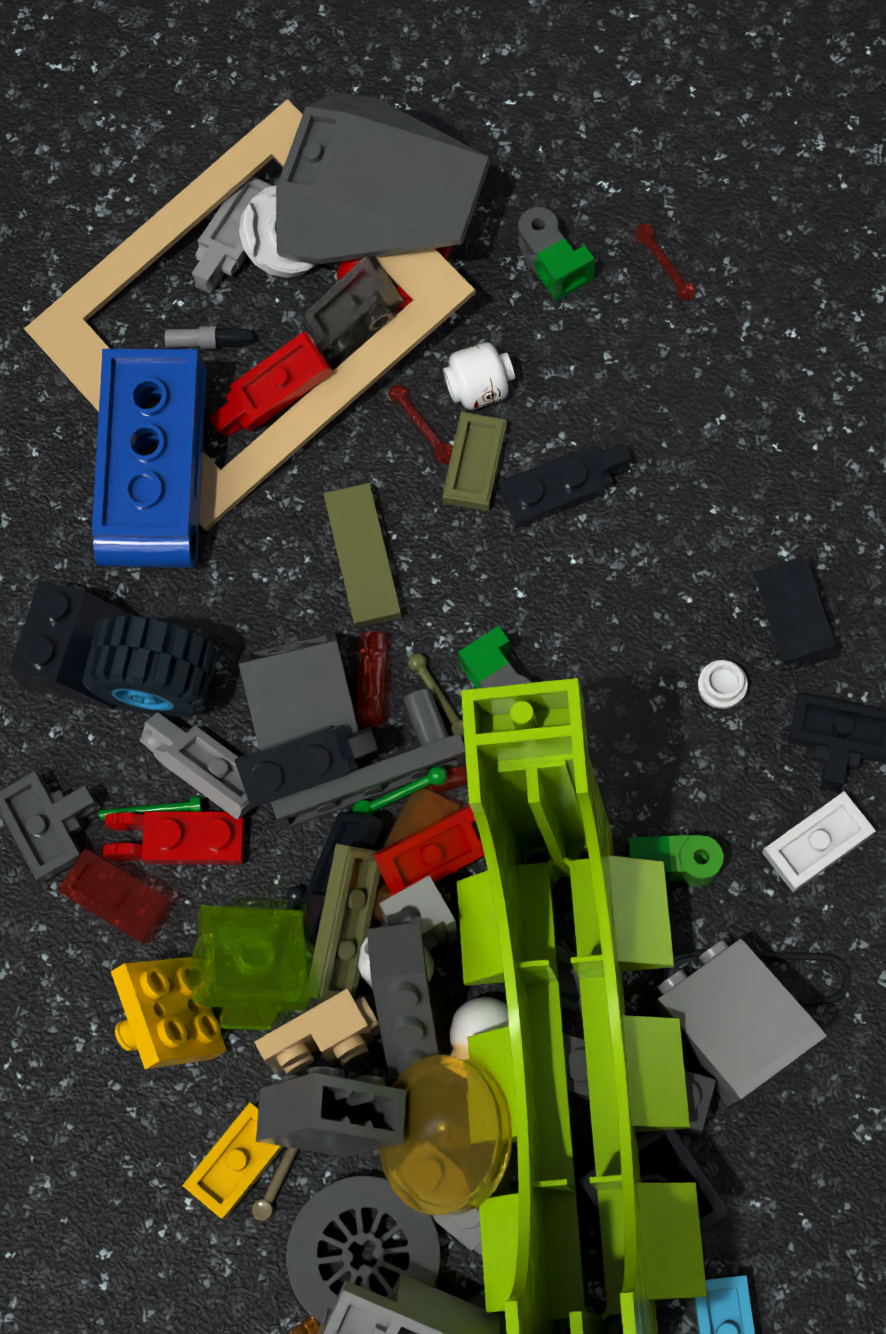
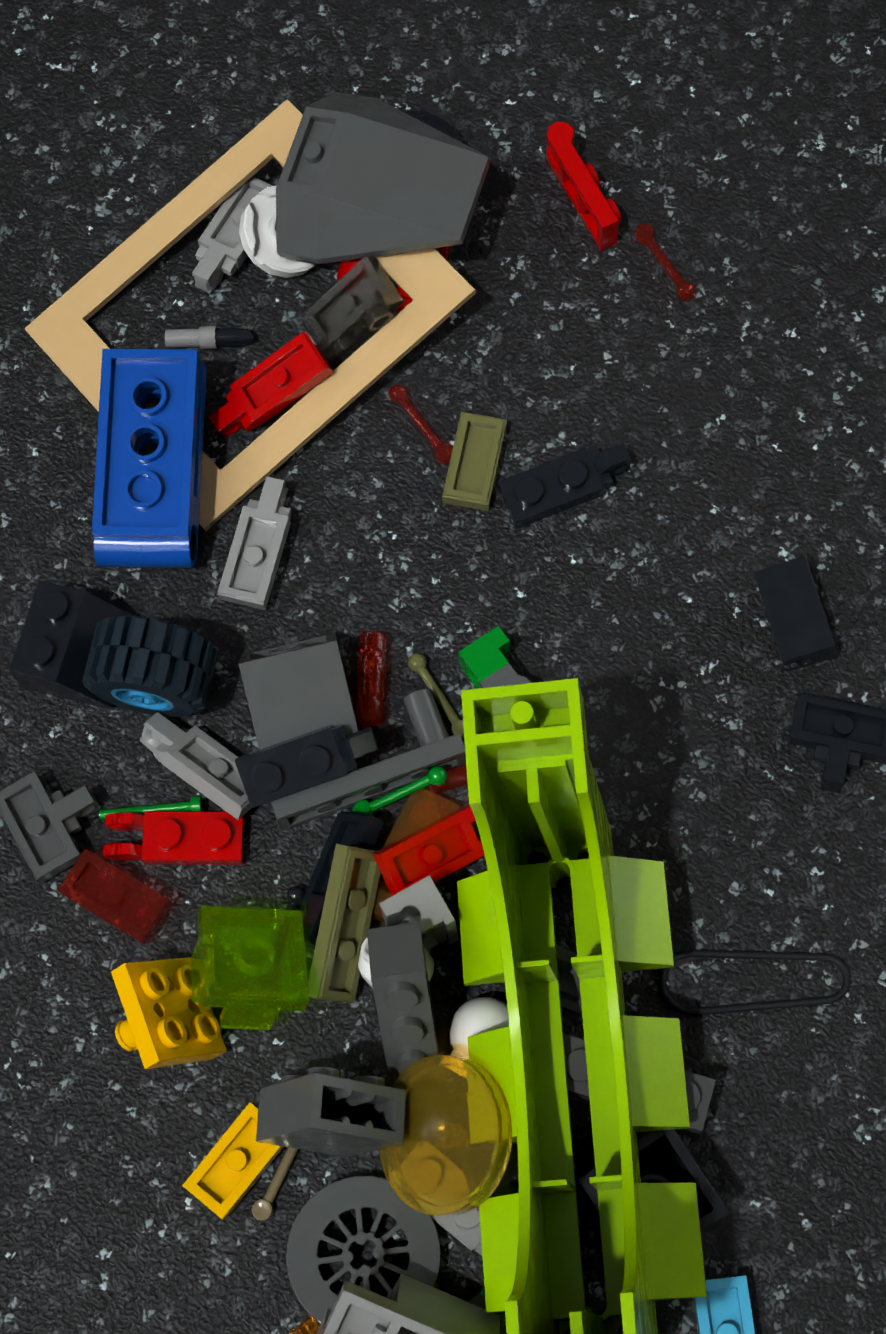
(257, 548): none -> light grey hinge
(335, 1027): tan plate -> none
(362, 555): olive tile -> none
(478, 376): white head -> none
(551, 255): leg -> none
(582, 186): none -> red plate
(685, 857): bright green leg -> none
(722, 684): white plate -> none
(737, 1019): light grey slope -> none
(818, 841): white plate -> none

